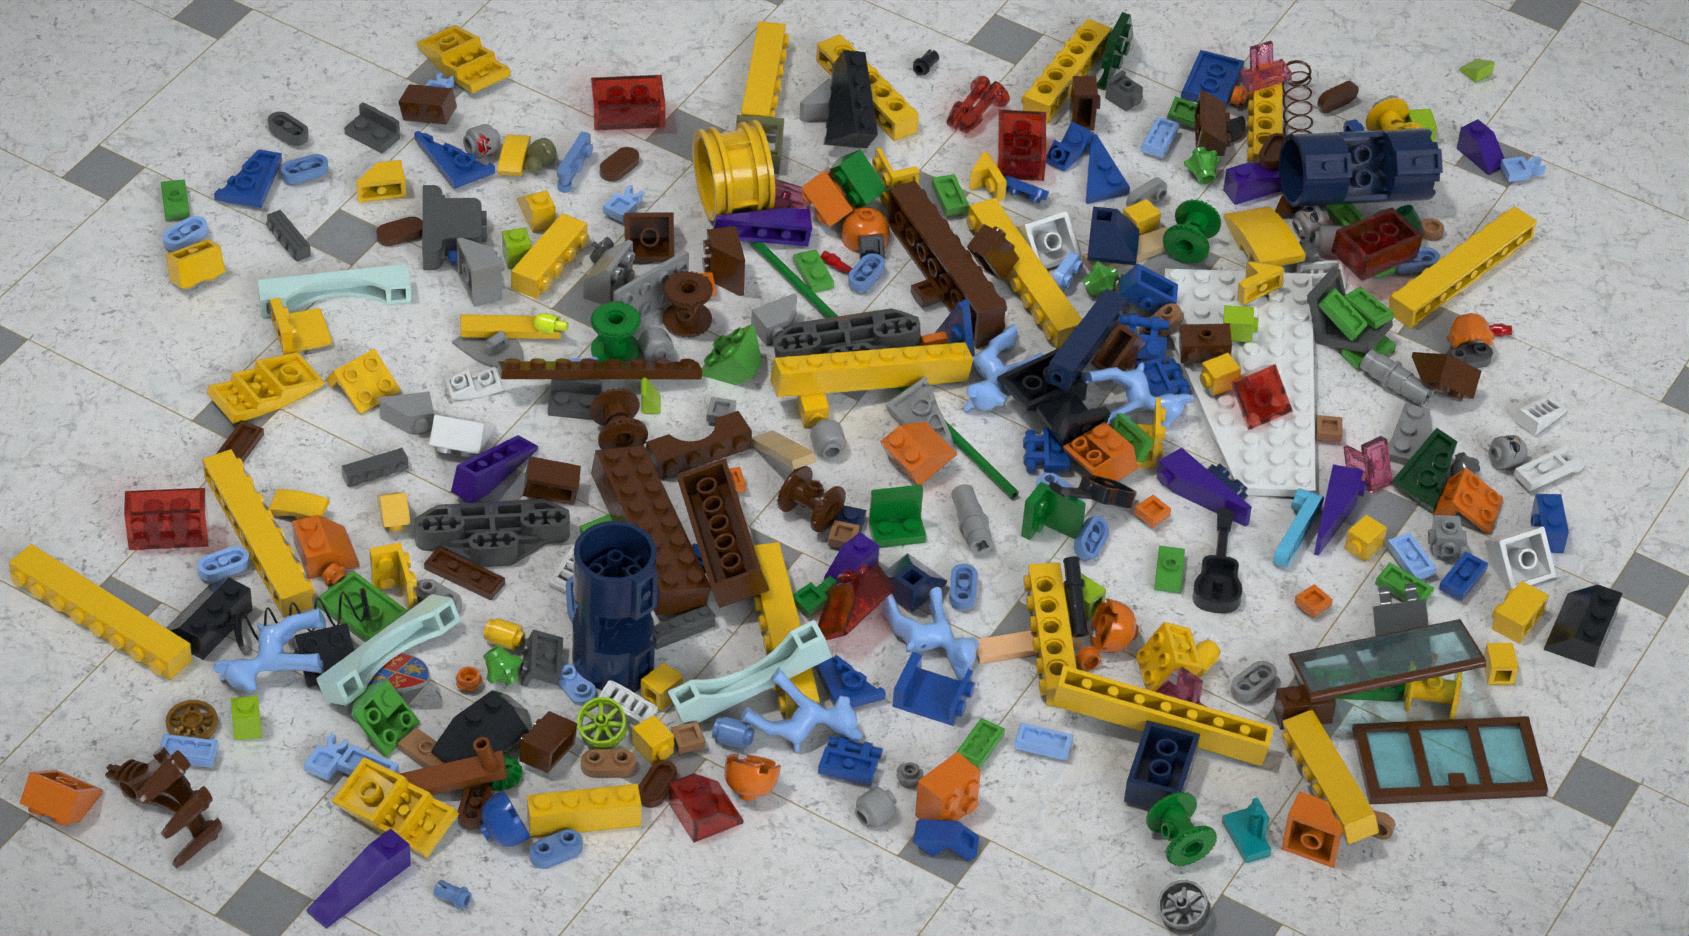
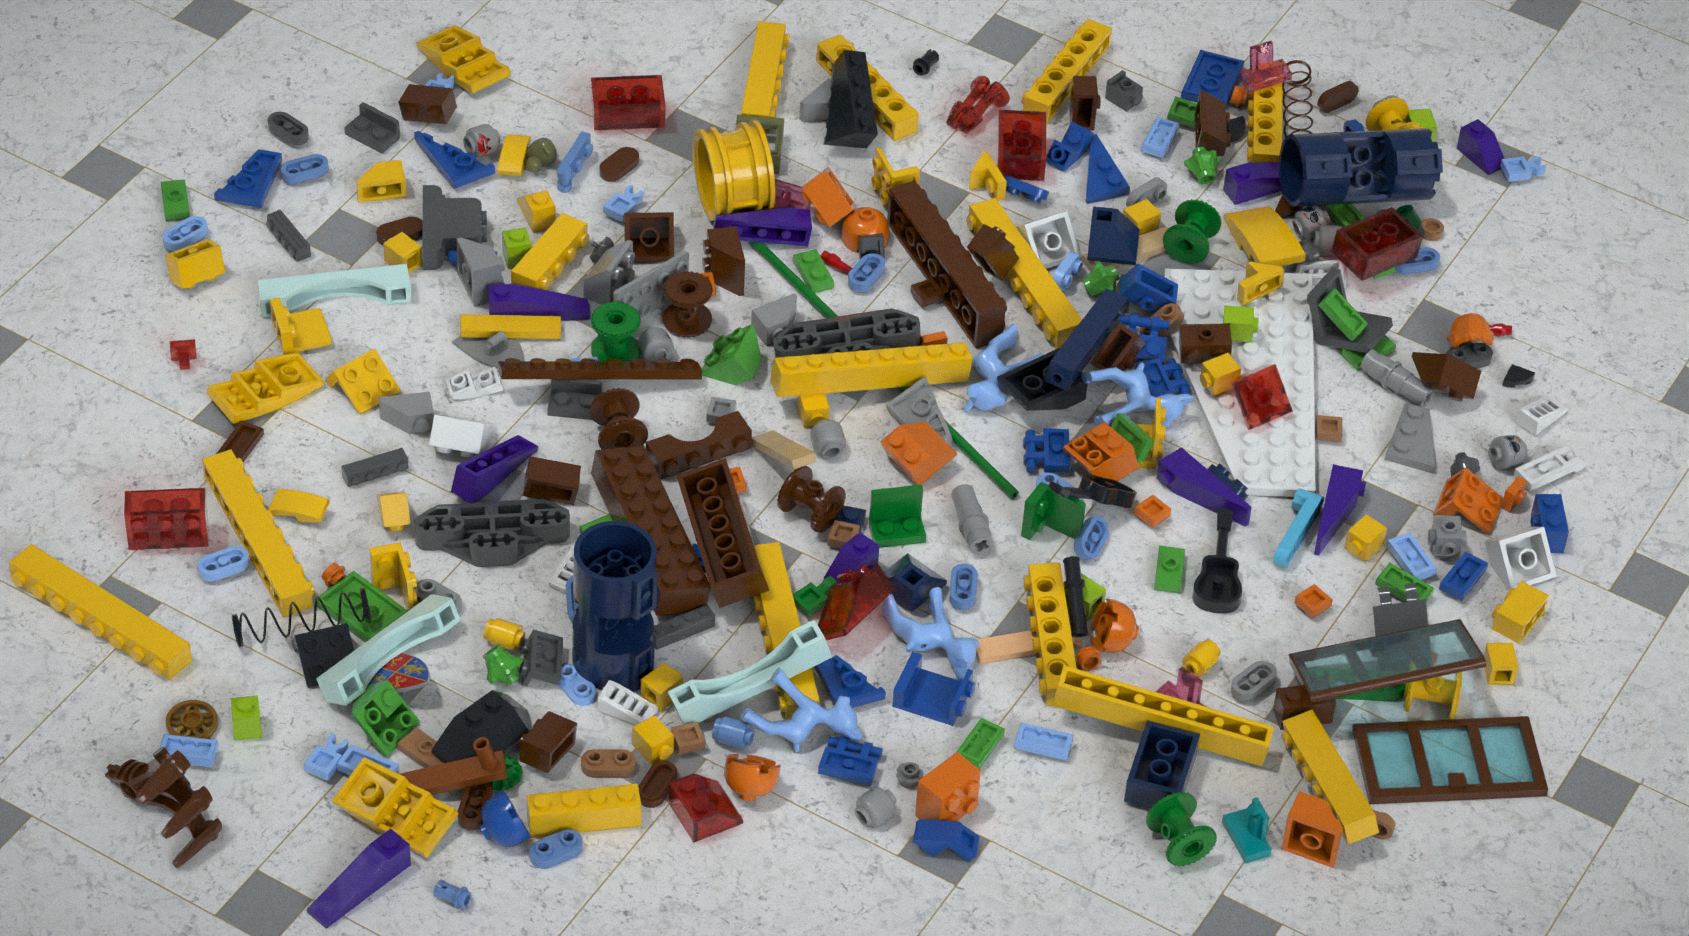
(59, 796): orange slope -> none
(183, 352): none -> clear red tile
(210, 614): black slope -> none
(243, 672): light blue animal -> none
(322, 544): orange slope -> none
(403, 250): none -> yellow brick
(464, 573): reddish brown tile -> none
(468, 679): orange plate -> none
(529, 301): none -> dark purple slope
(549, 323): neon yellow cylinder -> none
(602, 723): lime wheel -> none
(649, 398): lime slope -> none
(857, 178): green slope -> none
(950, 195): bright green plate -> none
(959, 326): blue wing -> none
(1070, 418): black bracket -> none
(1116, 47): dark green wing -> none
(1167, 651): yellow bracket -> none
(1184, 907): dark grey wheel -> none
(1270, 151): reddish brown tile -> none
(1369, 307): bright green plate -> none
(1373, 461): clear pink piece -> none
(1426, 470): dark green wing -> none
(1462, 266): yellow brick -> none
(1478, 69): lime slope -> none
(1514, 494): none -> orange plate
(1517, 376): none -> black tile
(1584, 624): black slope -> none

